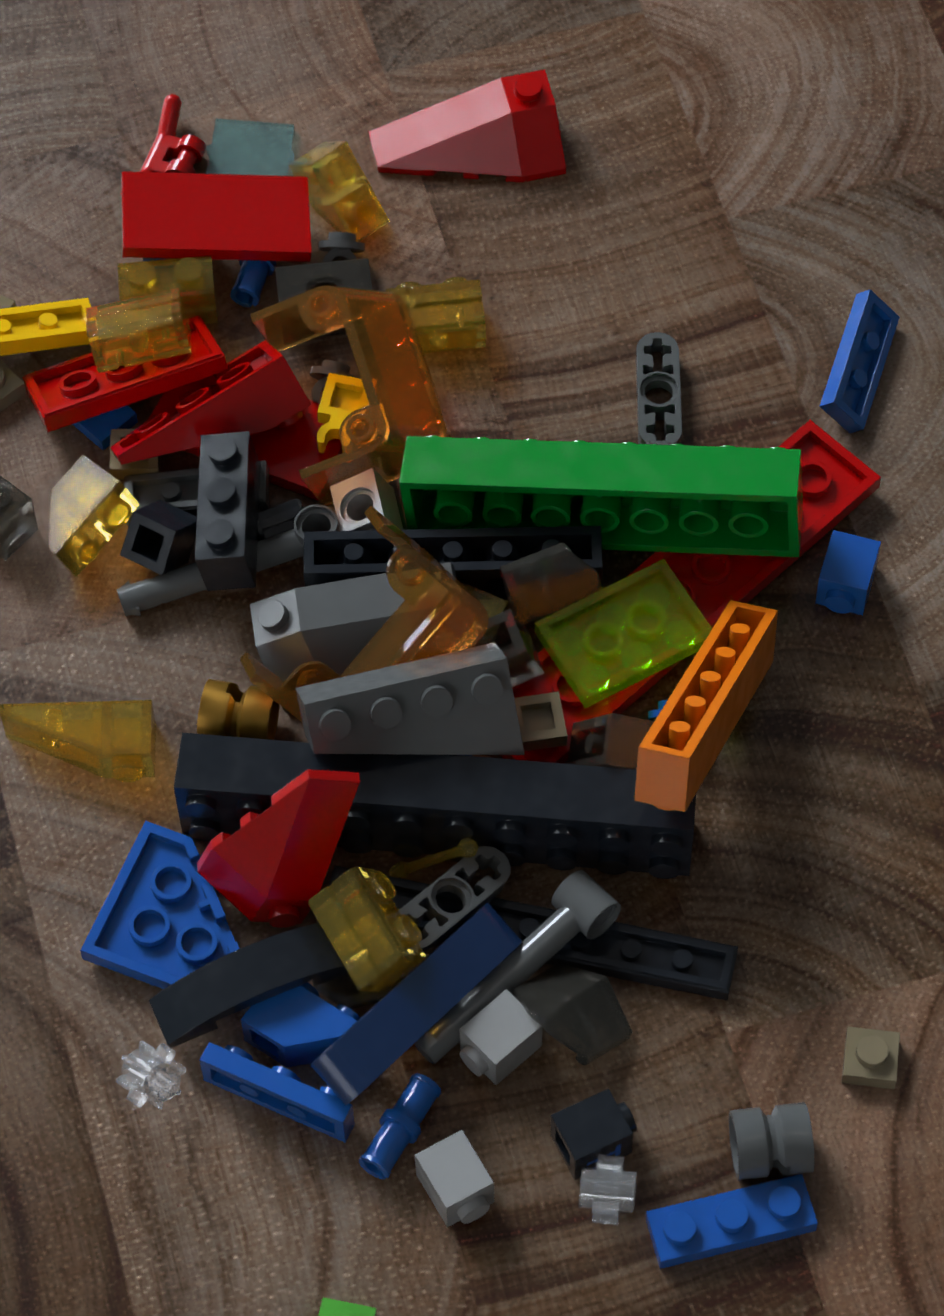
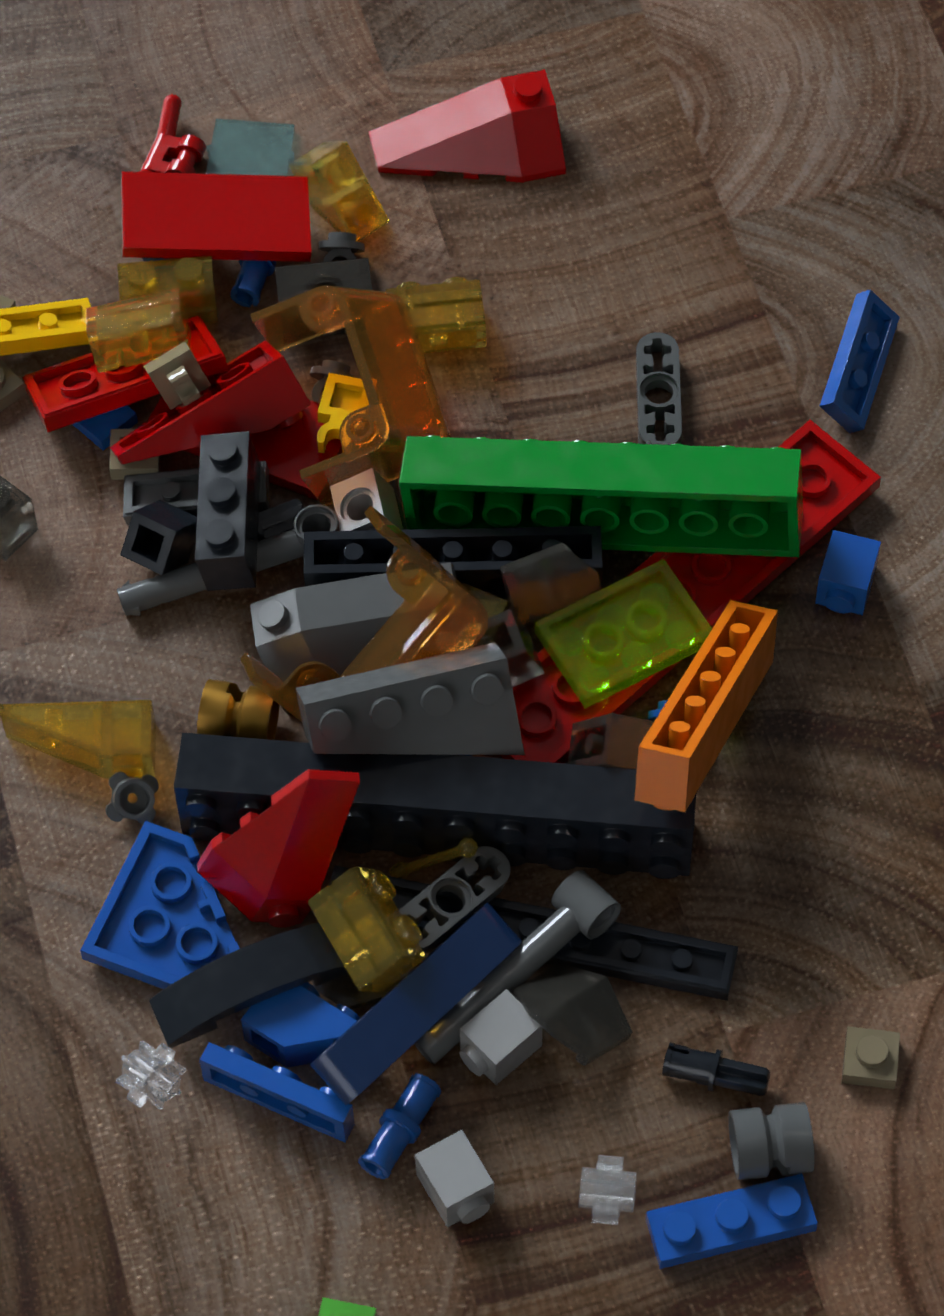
(86, 513): clear yellow slope -> none
(142, 808): none -> dark grey plate
(178, 376): none -> dark tan tile
(541, 721): dark tan plate -> none
(592, 1129): black brick -> none
(714, 1070): none -> black axle

